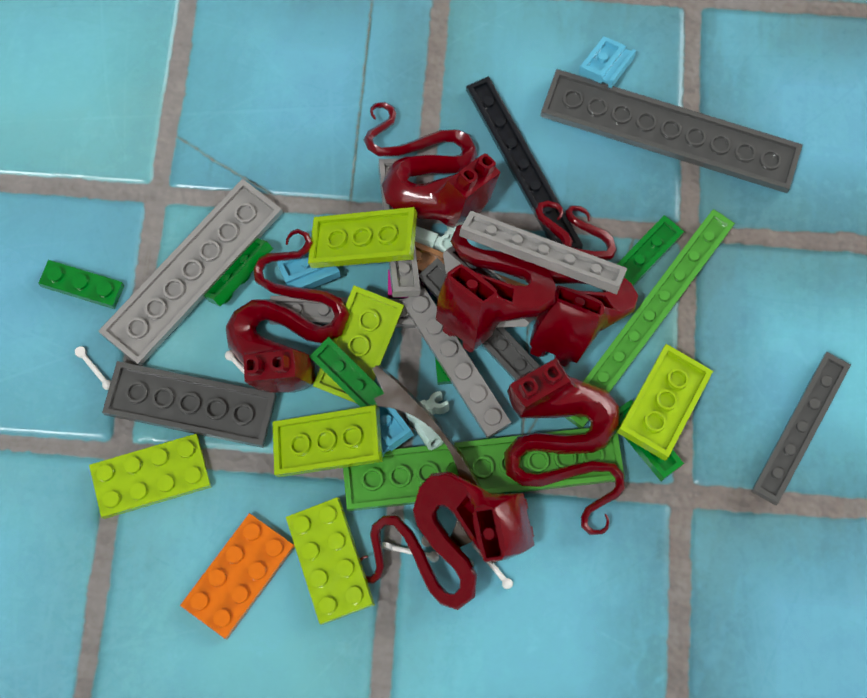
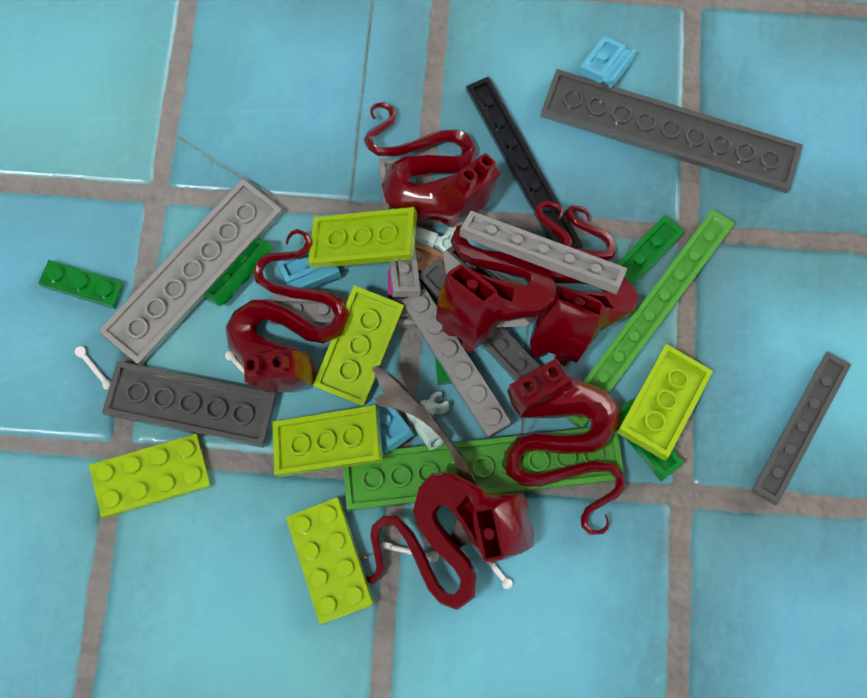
(237, 576): orange plate -> none
(346, 373): green plate -> none

